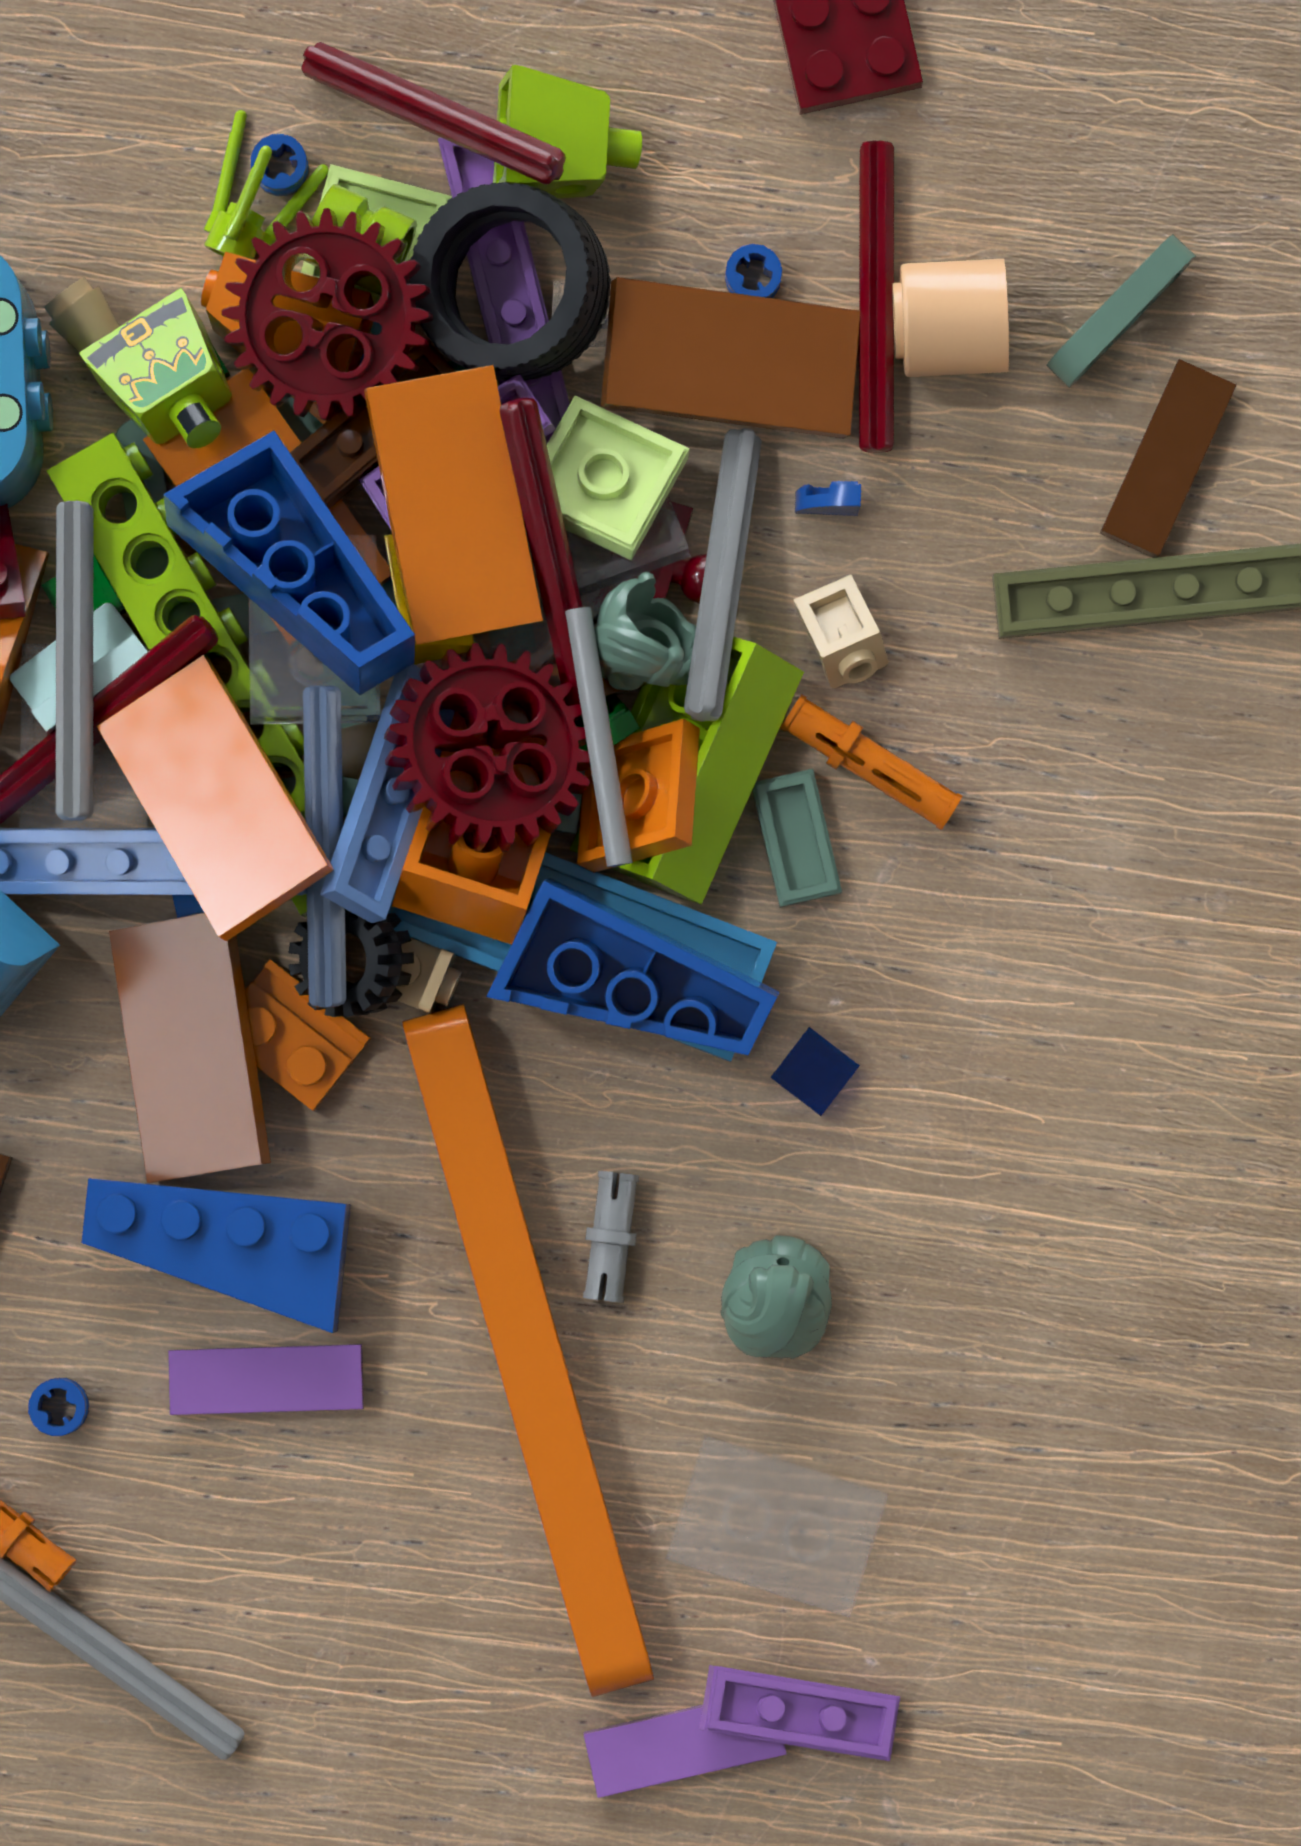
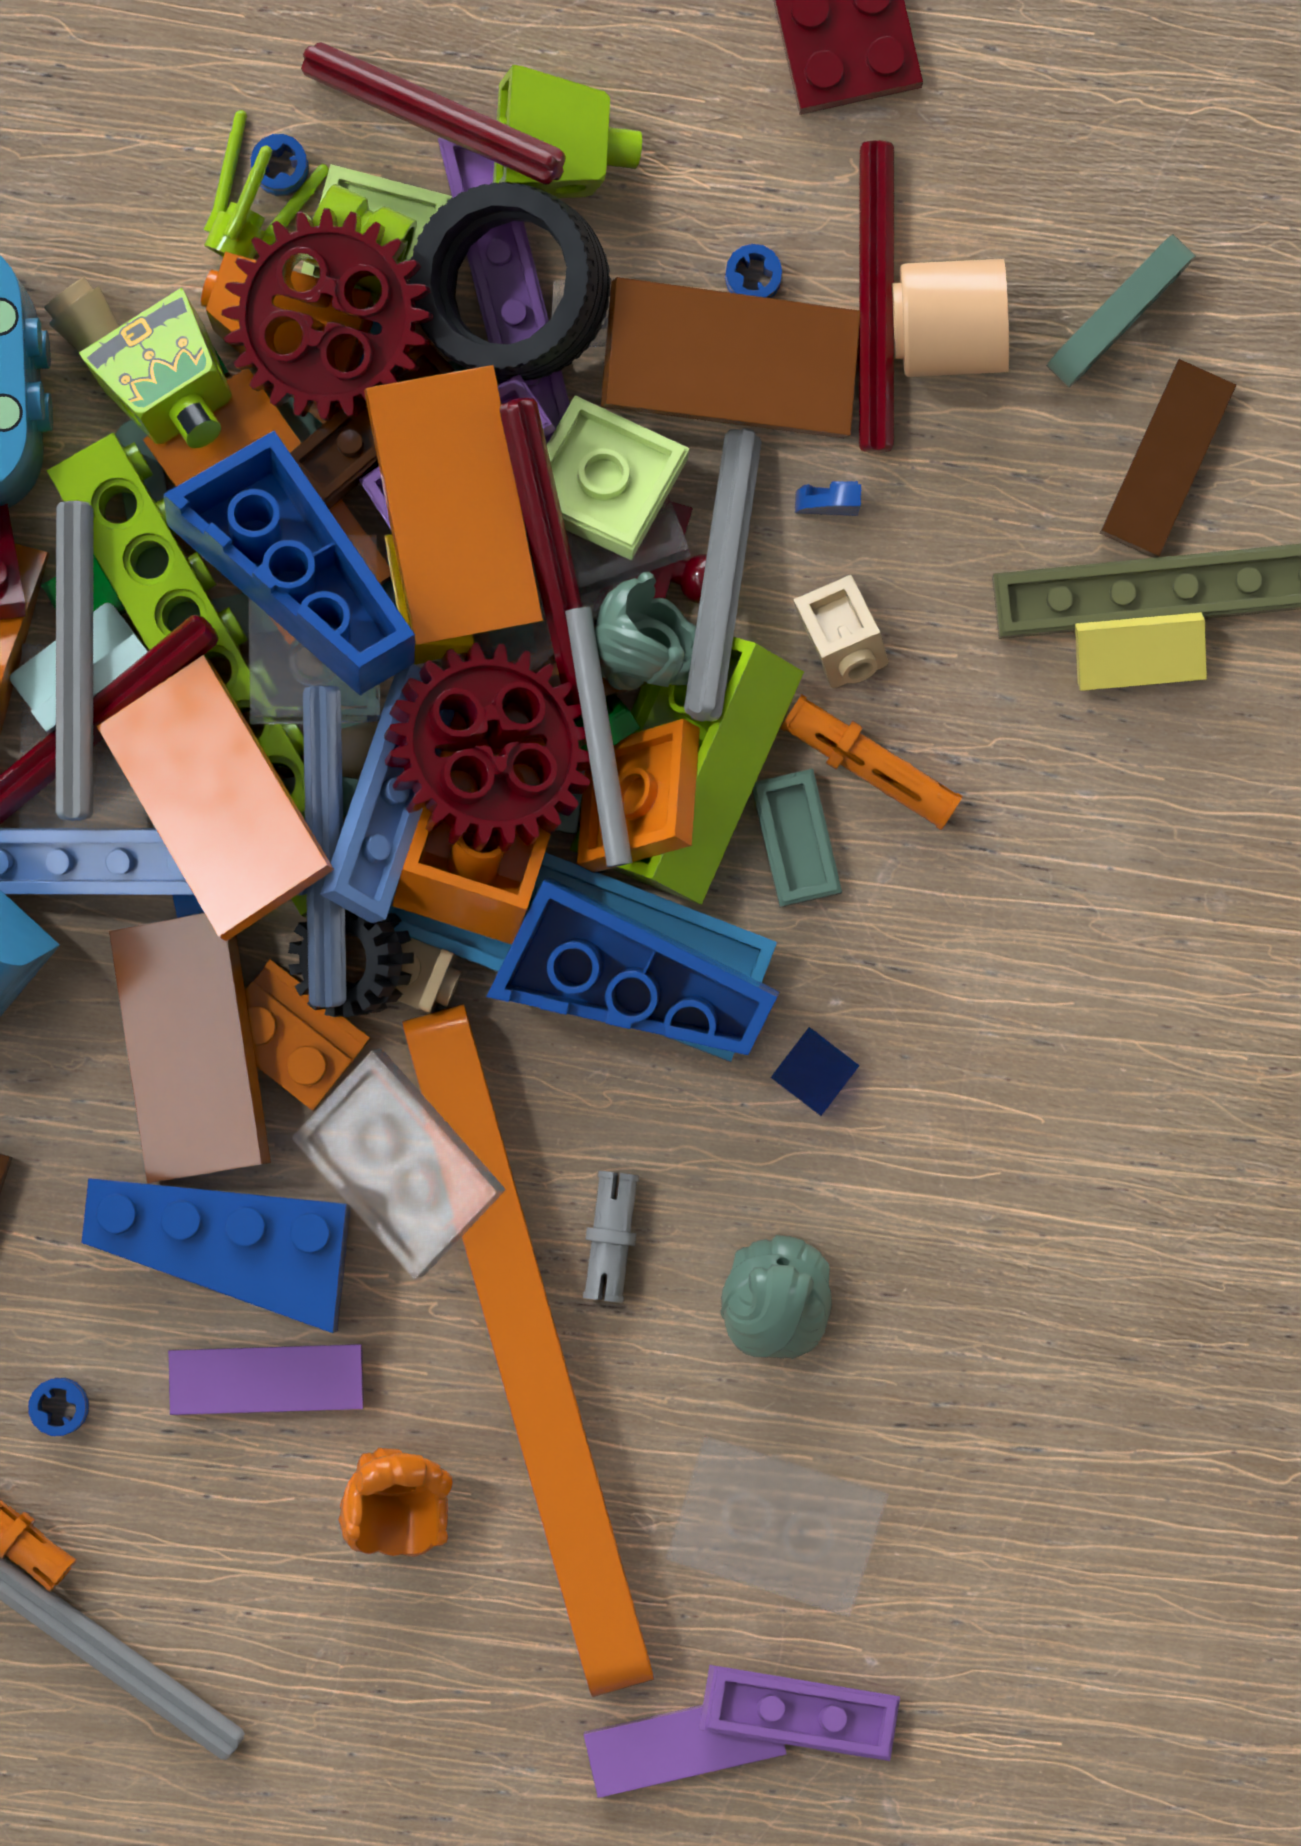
(395, 1504): none -> orange hair
(398, 1163): none -> clear tile
(1141, 651): none -> light yellow tile

